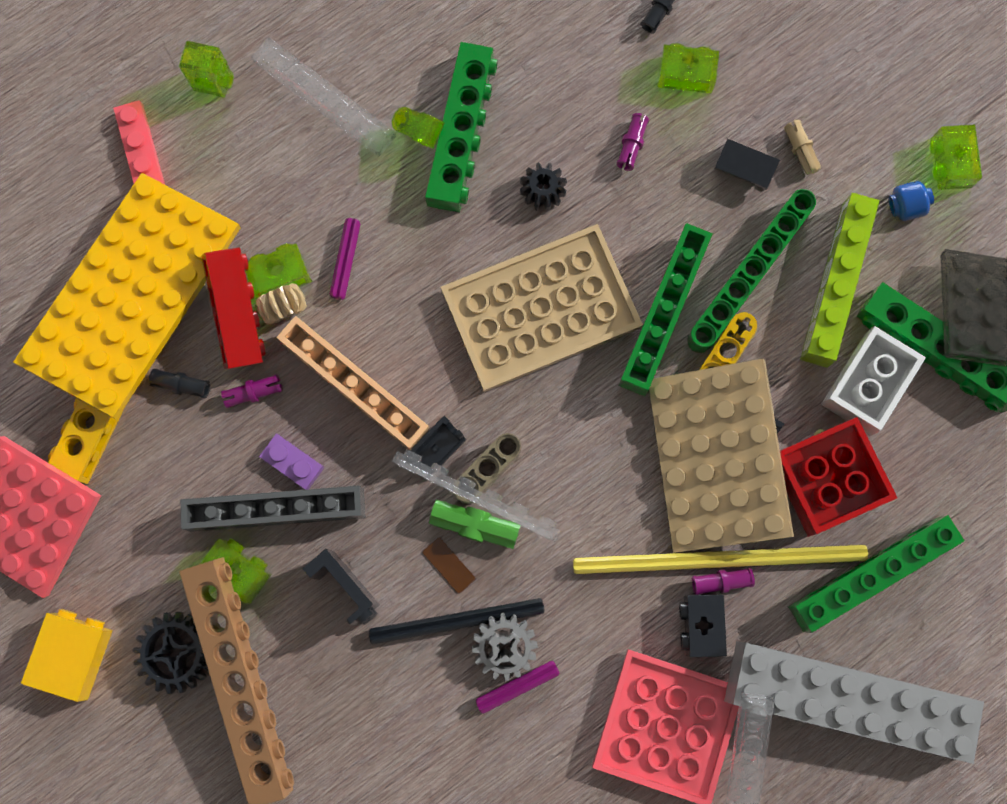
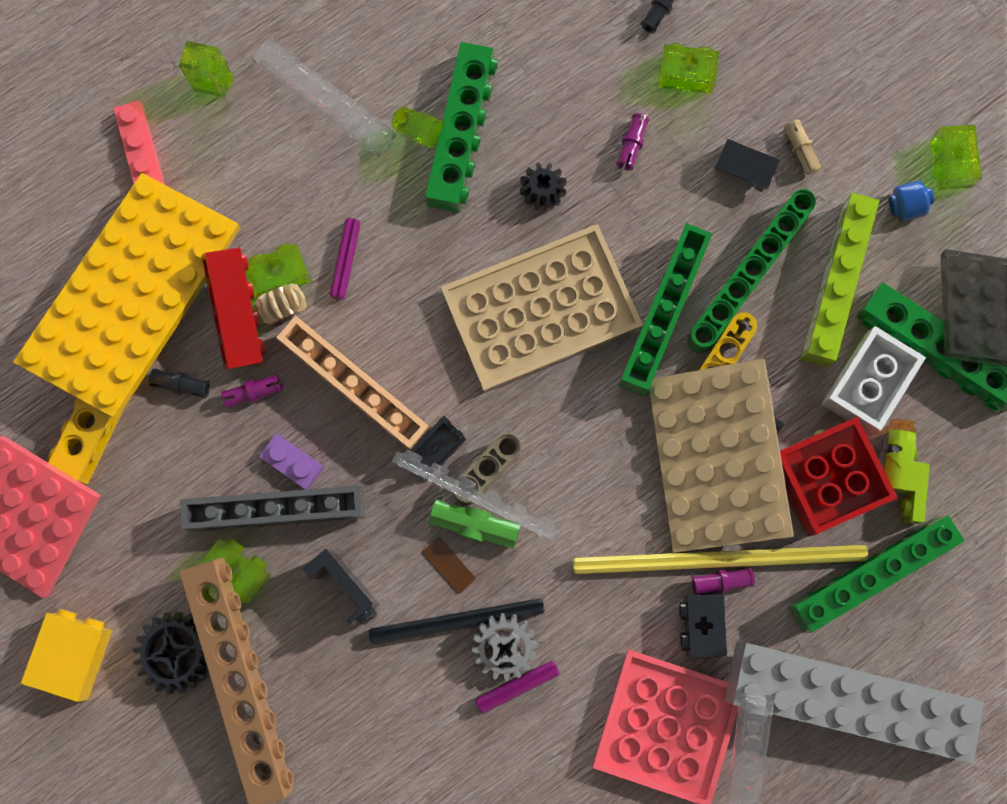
(905, 475): none -> lime plate

